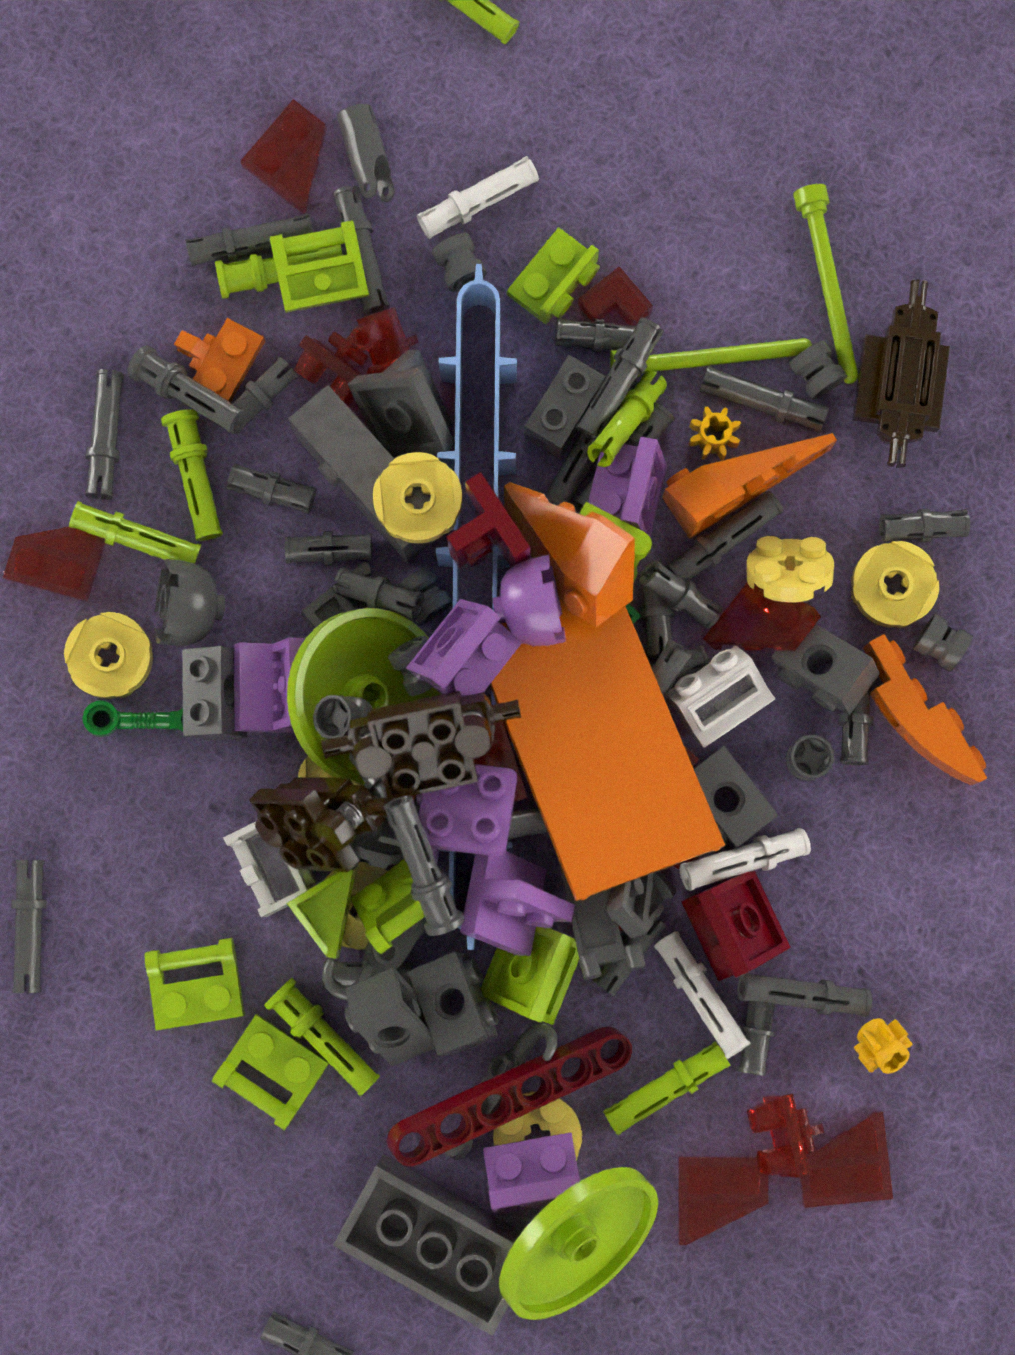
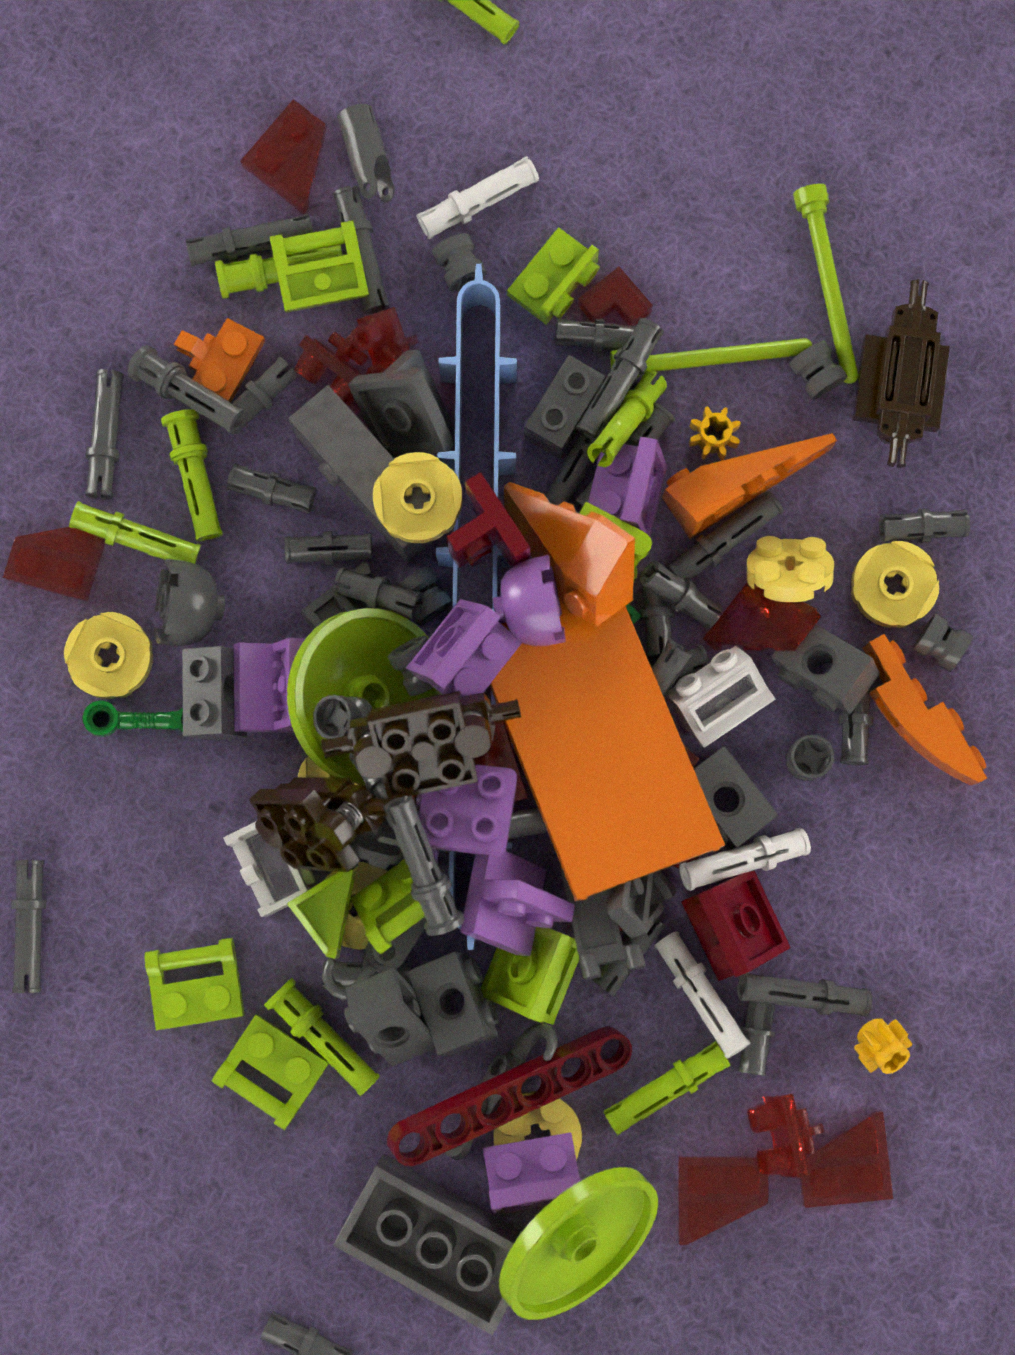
(764, 399): dark grey pin -> none

